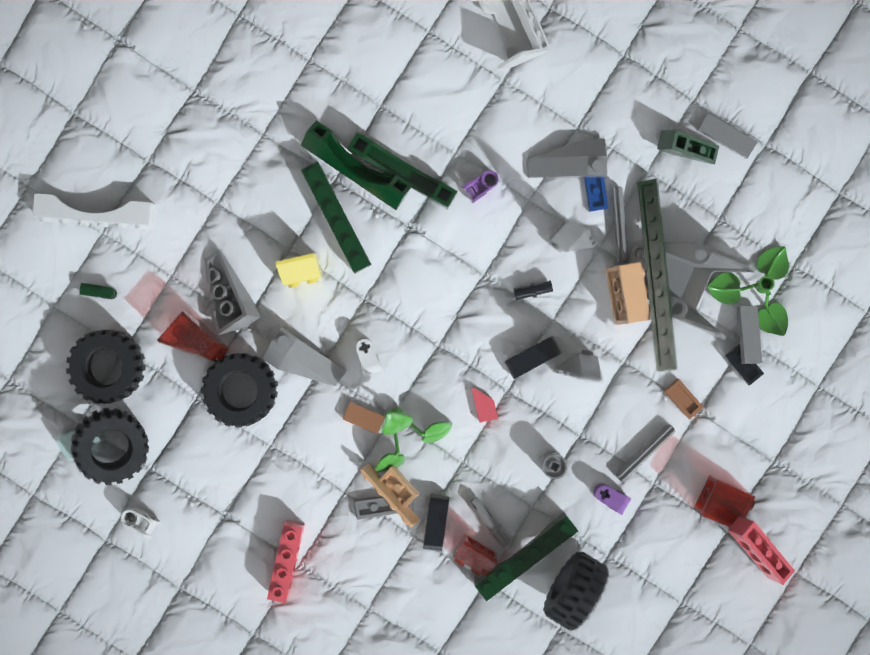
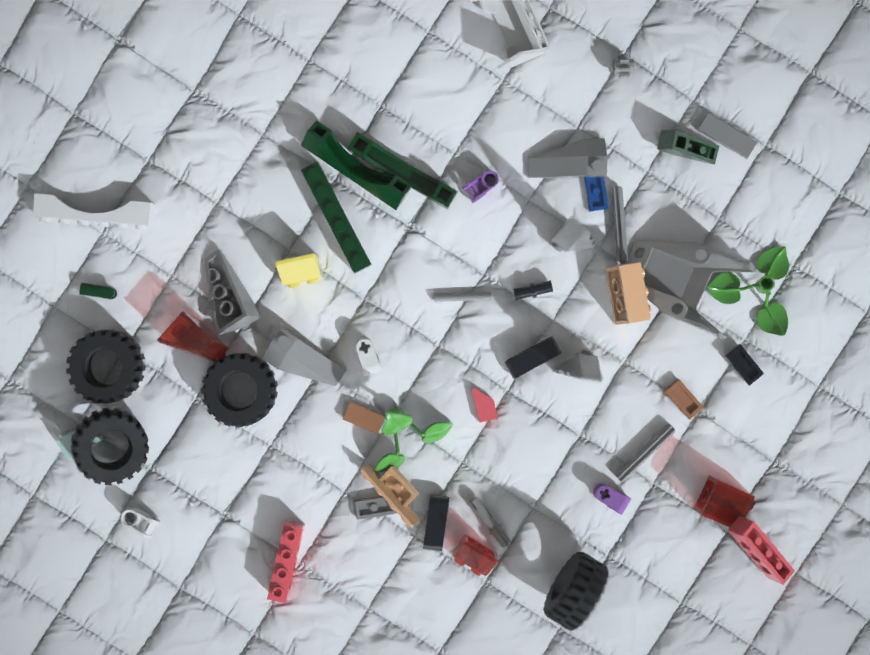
(462, 297): none -> light grey bar
(544, 543): dark green arch -> none
(553, 465): light grey wheel -> none
(623, 66): none -> light grey gear
(657, 276): plate -> none
(749, 335): light grey tile -> none

